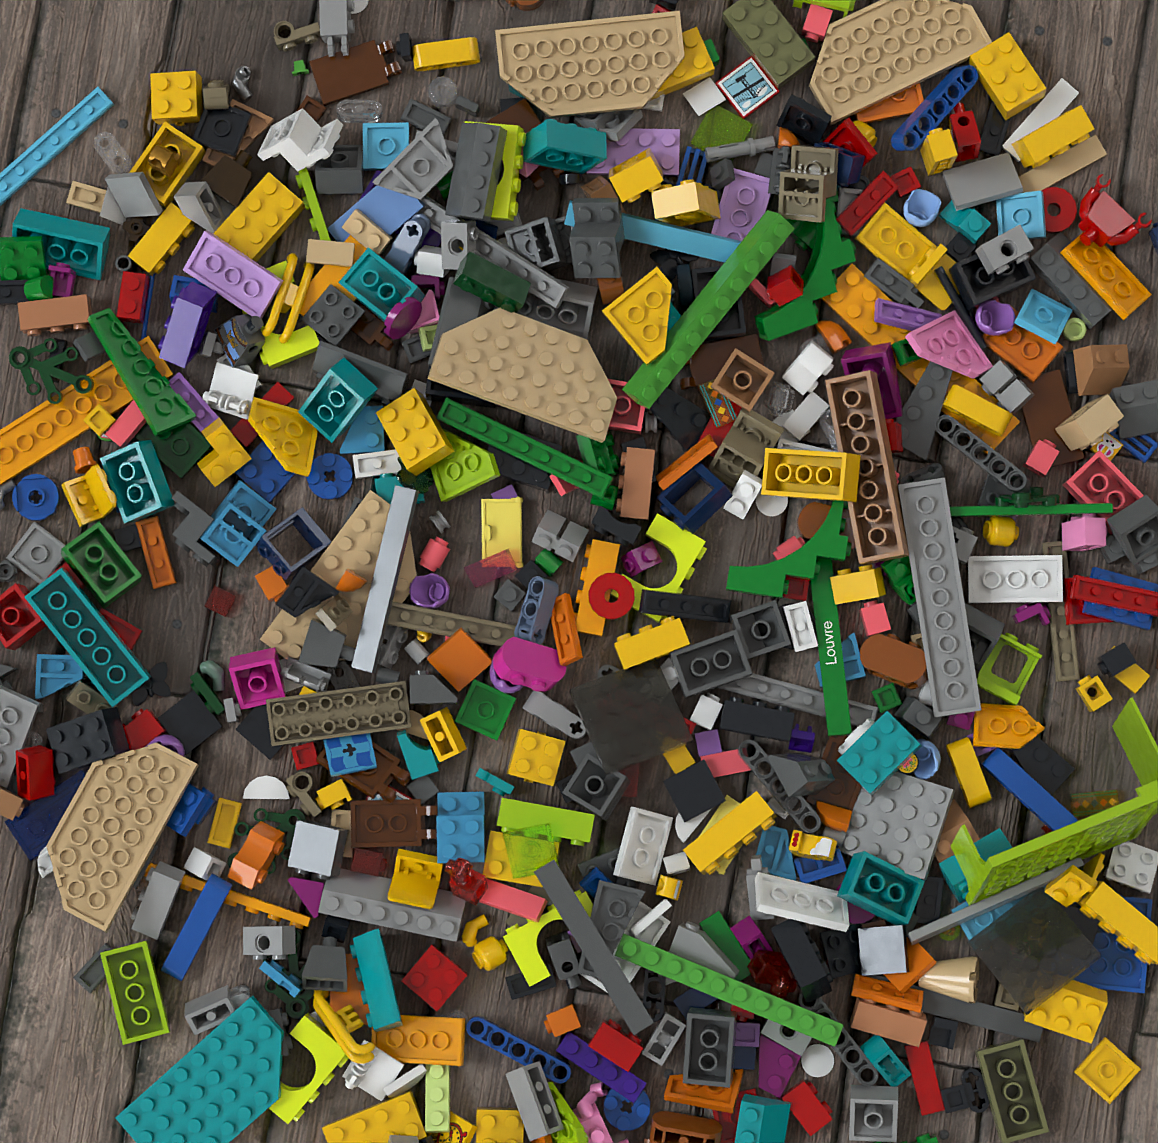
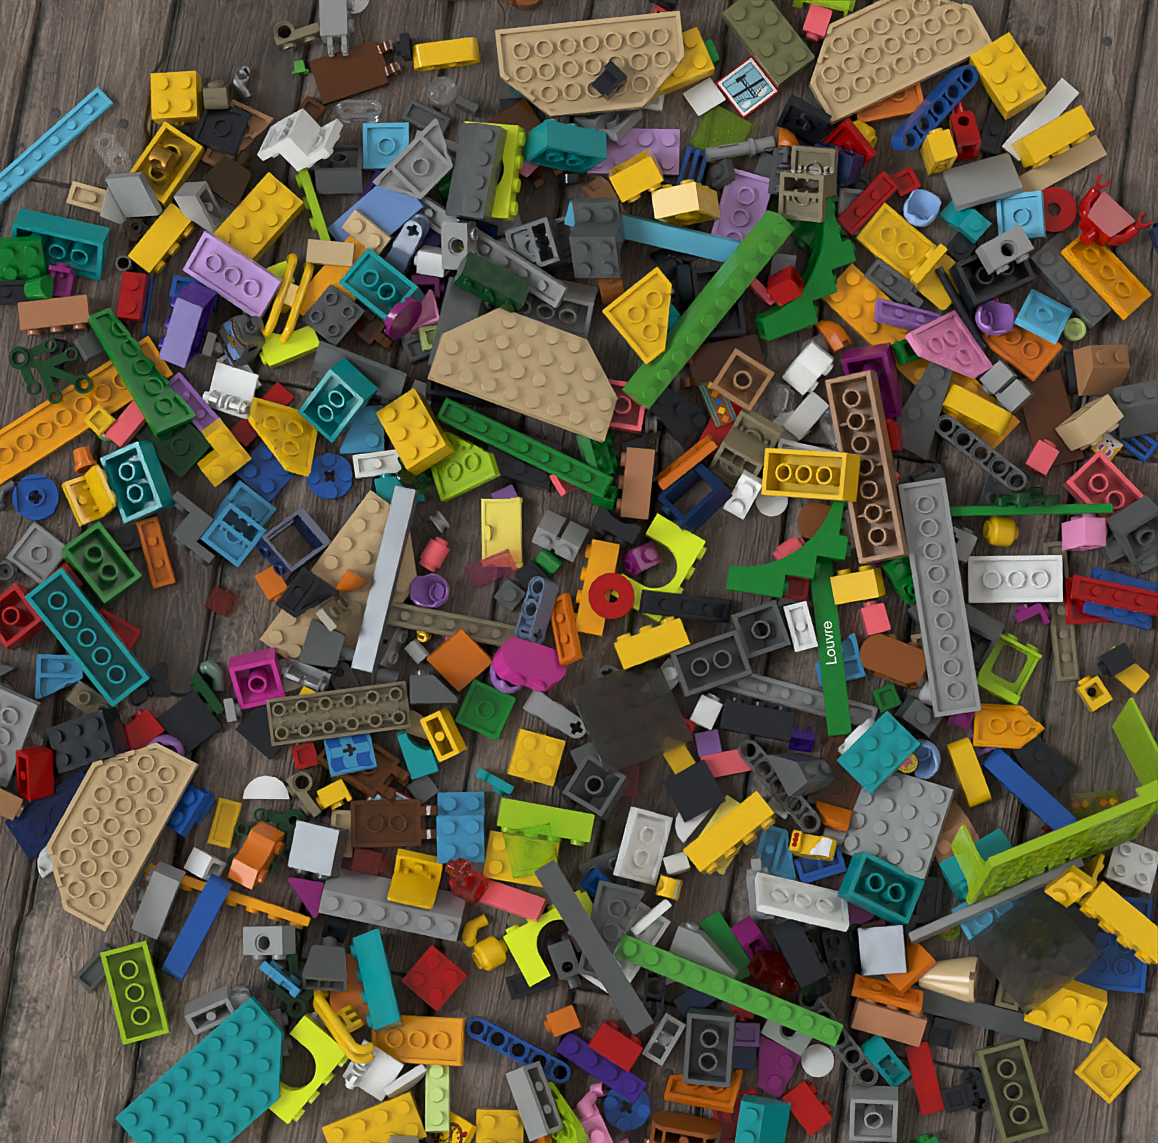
(610, 80): none -> black panel

